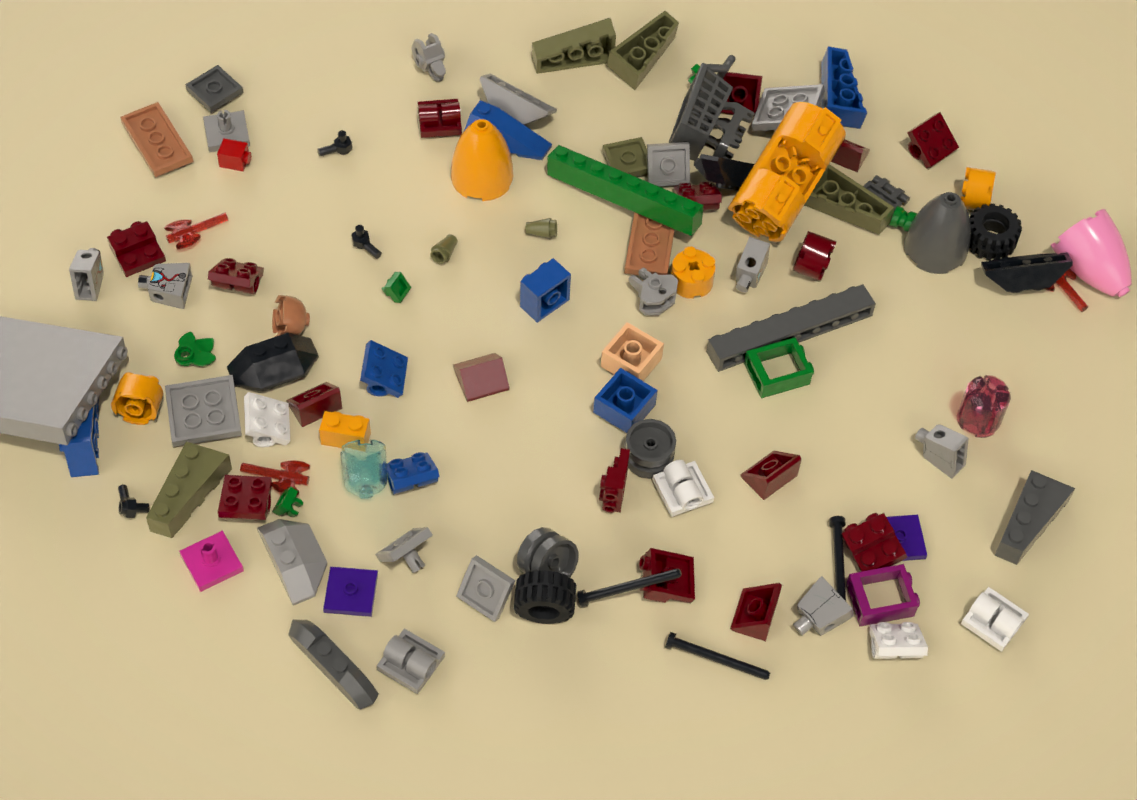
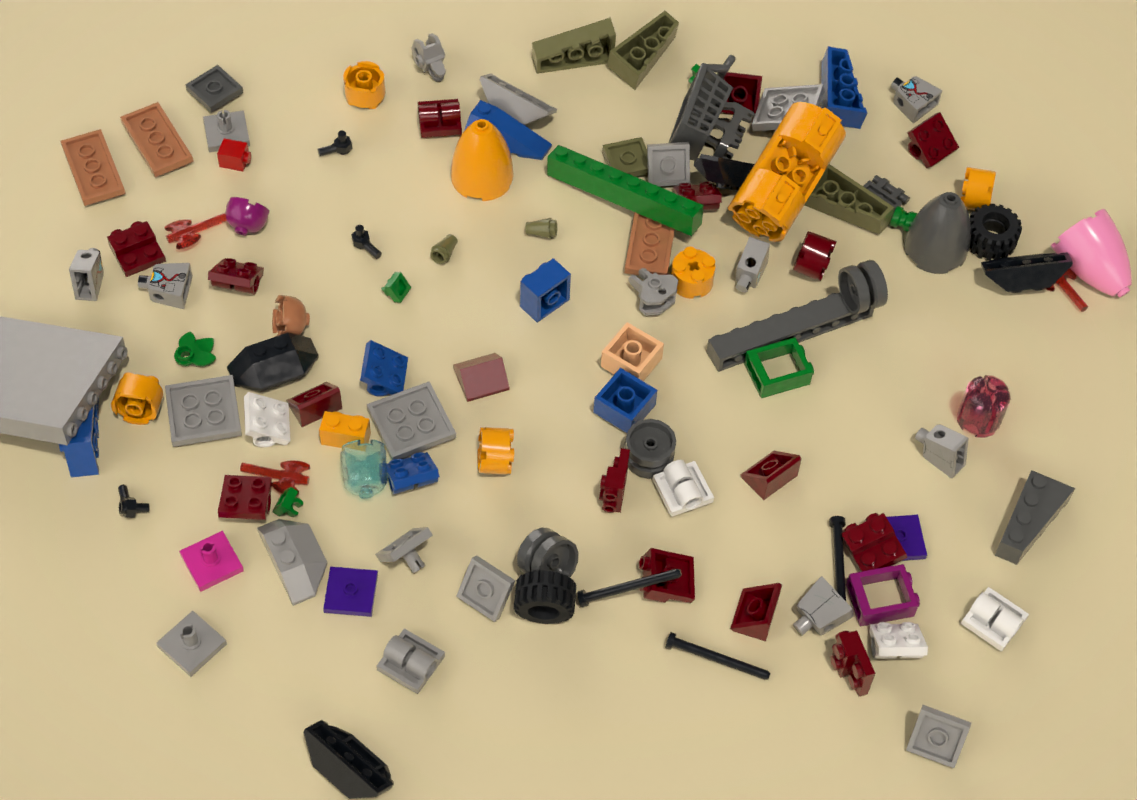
(92, 167): none -> nougat plate
(187, 485): olive wedge -> none
(191, 643): none -> light grey tile
(245, 216): none -> magenta cylinder
(333, 663): dark grey brick -> none
(346, 761): none -> black wedge
(364, 85): none -> light orange brick
(411, 421): none -> light grey plate
(495, 450): none -> light orange brick
(850, 155): dark red slope -> none
(852, 661): none -> dark red plate
(862, 286): none -> dark grey wheel
(915, 97): none -> light grey torso
(938, 736): none -> light grey tile

